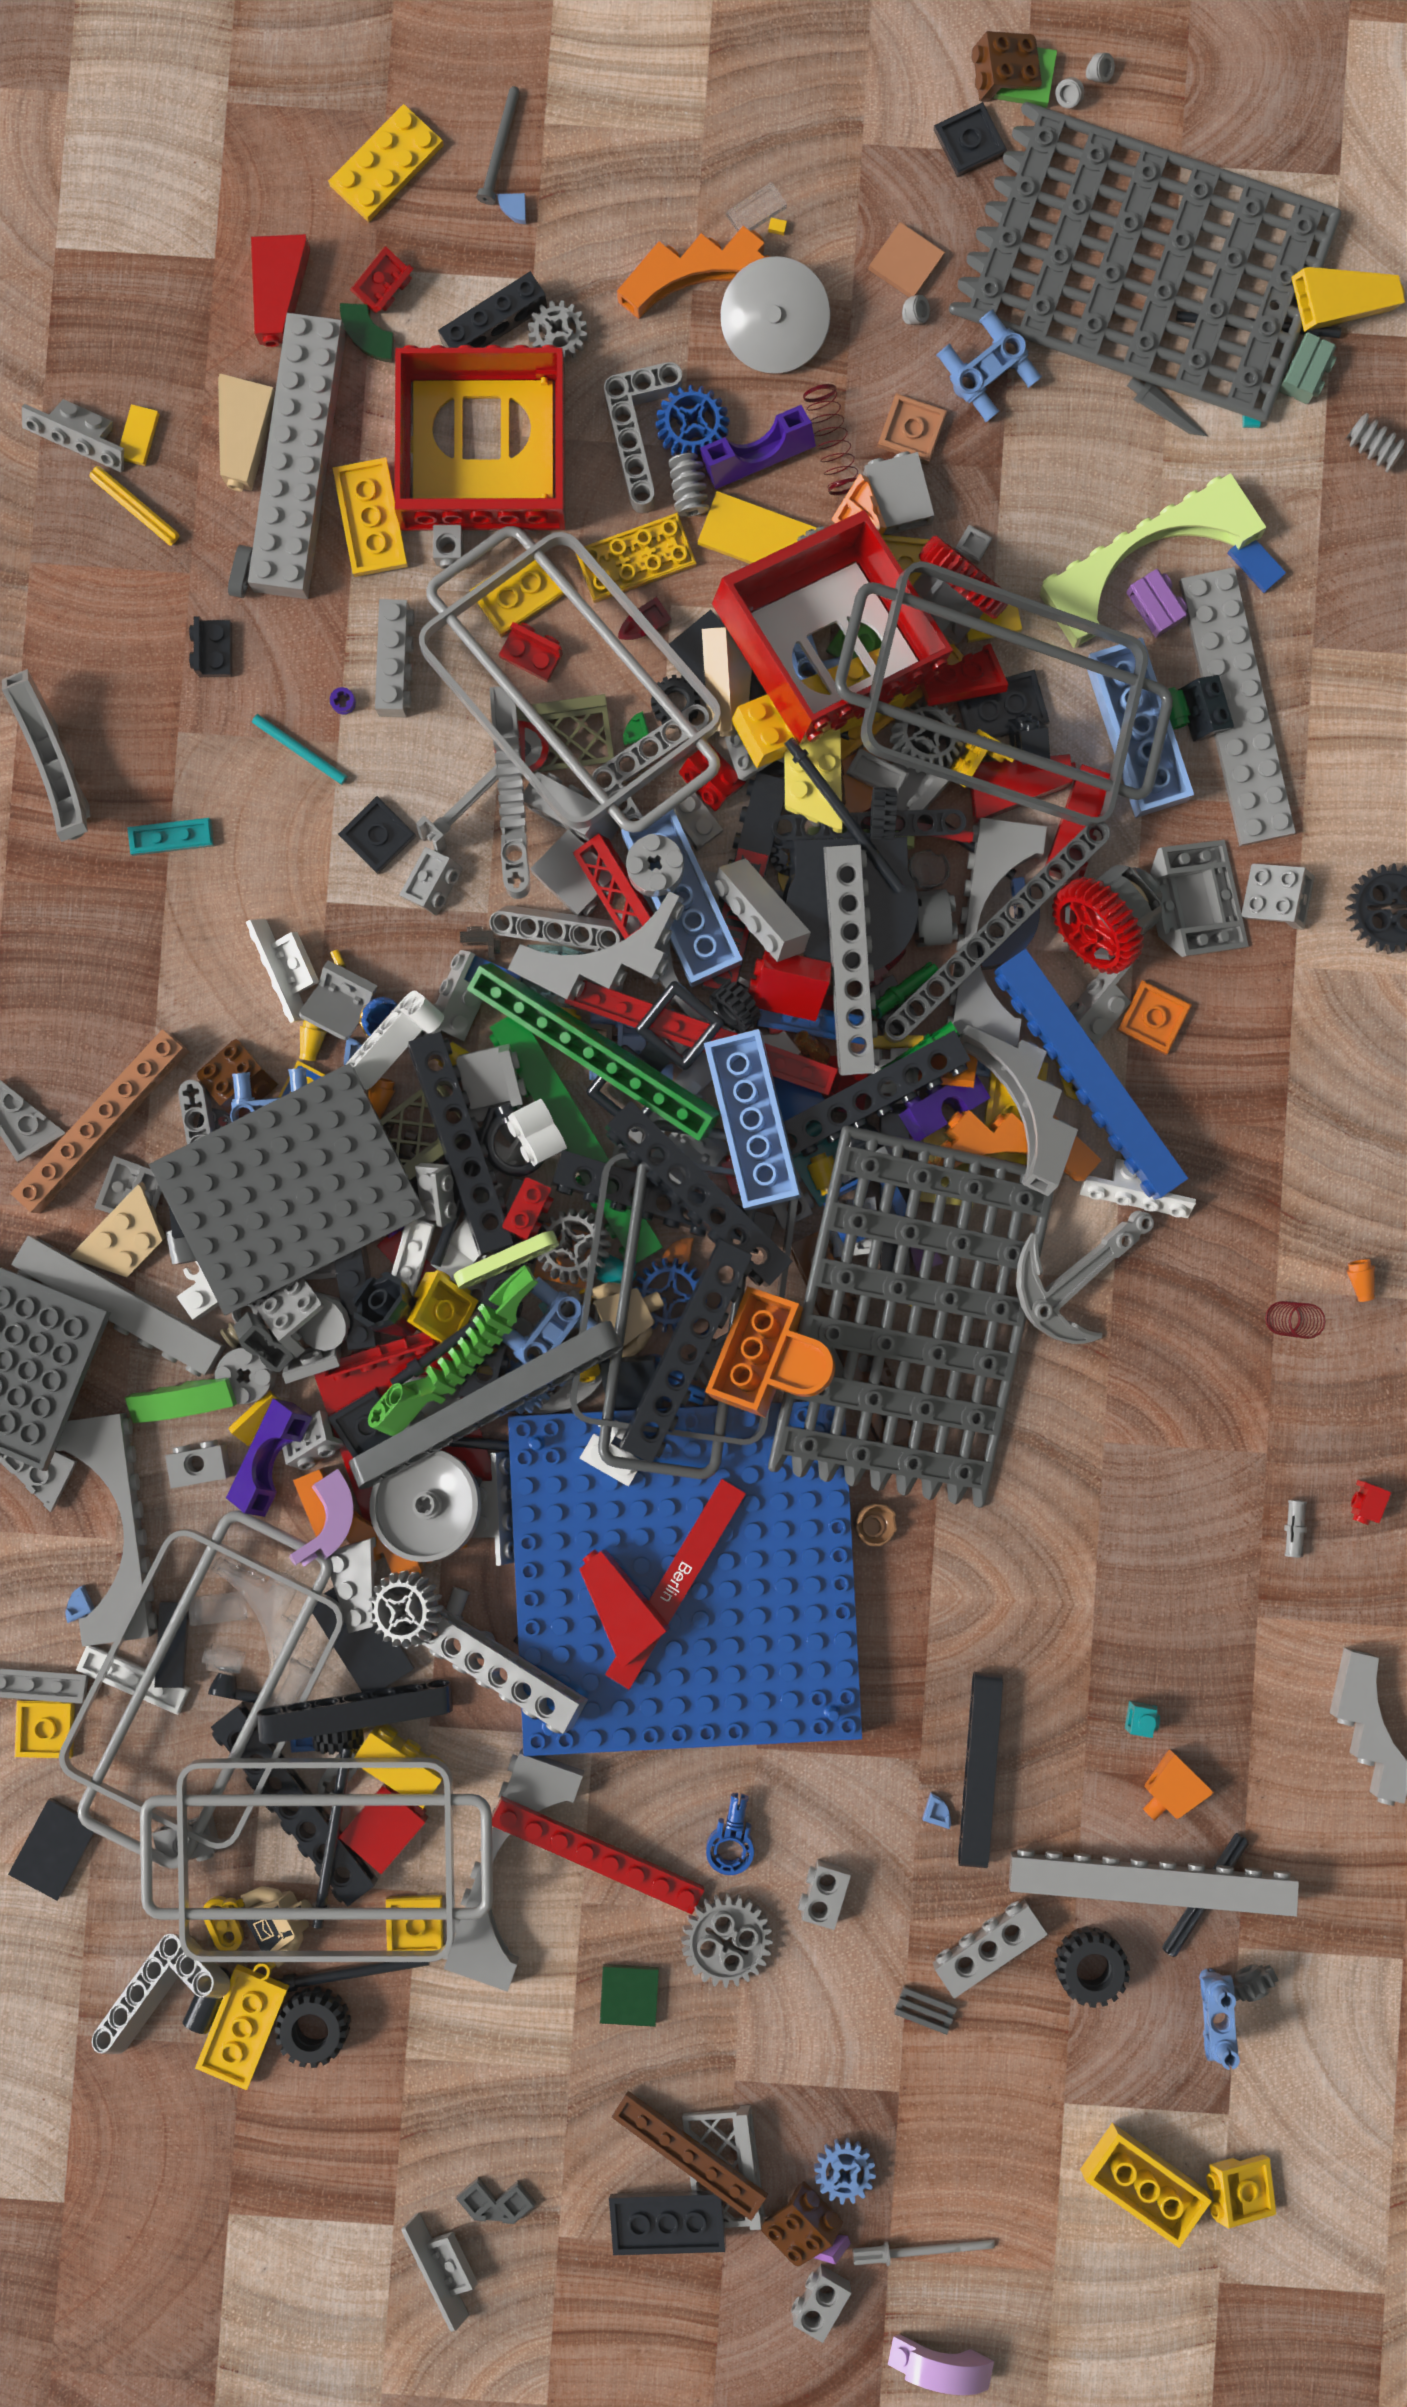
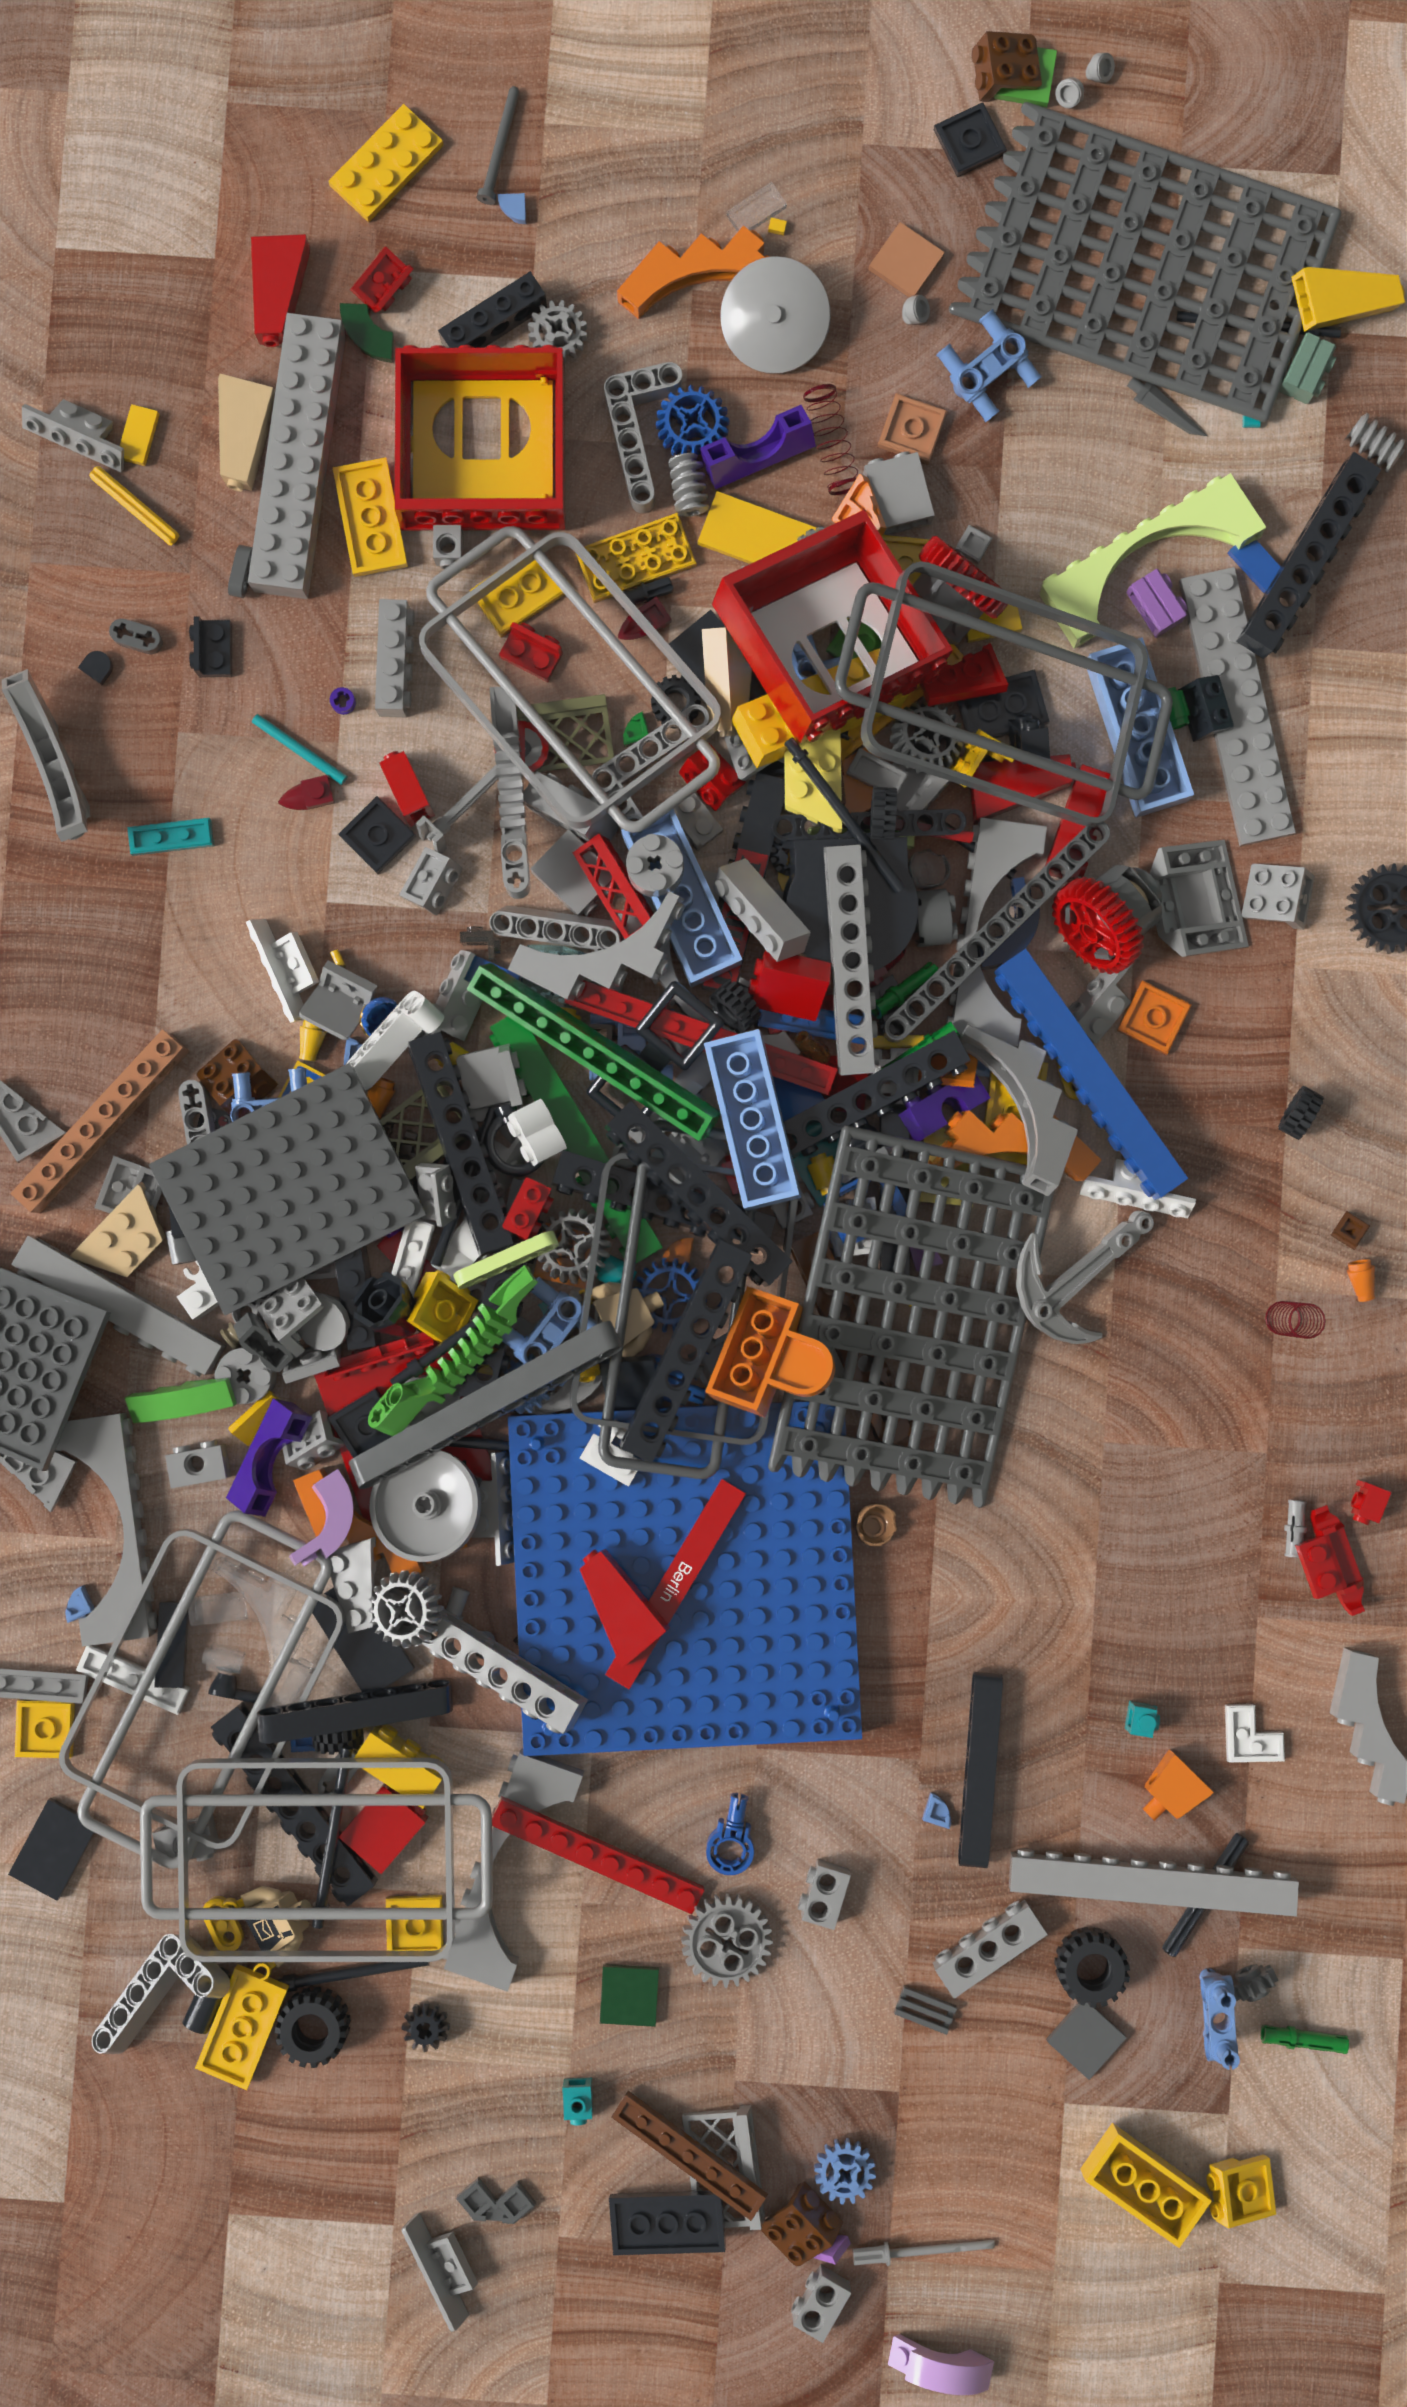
(97, 666): none -> black tile
(137, 630): none -> dark grey beam
(309, 794): none -> dark red plate
(406, 787): none -> red slope
(435, 2032): none -> black gear
(577, 2091): none -> teal brick
(649, 591): none -> black axle
(1086, 2039): none -> dark grey tile
(1243, 1741): none -> white tile
(1299, 2038): none -> green pin
(1301, 1112): none -> black tyre
(1331, 1563): none -> red plate
(1350, 1230): none -> reddish brown tile
(1353, 472): none -> black brick

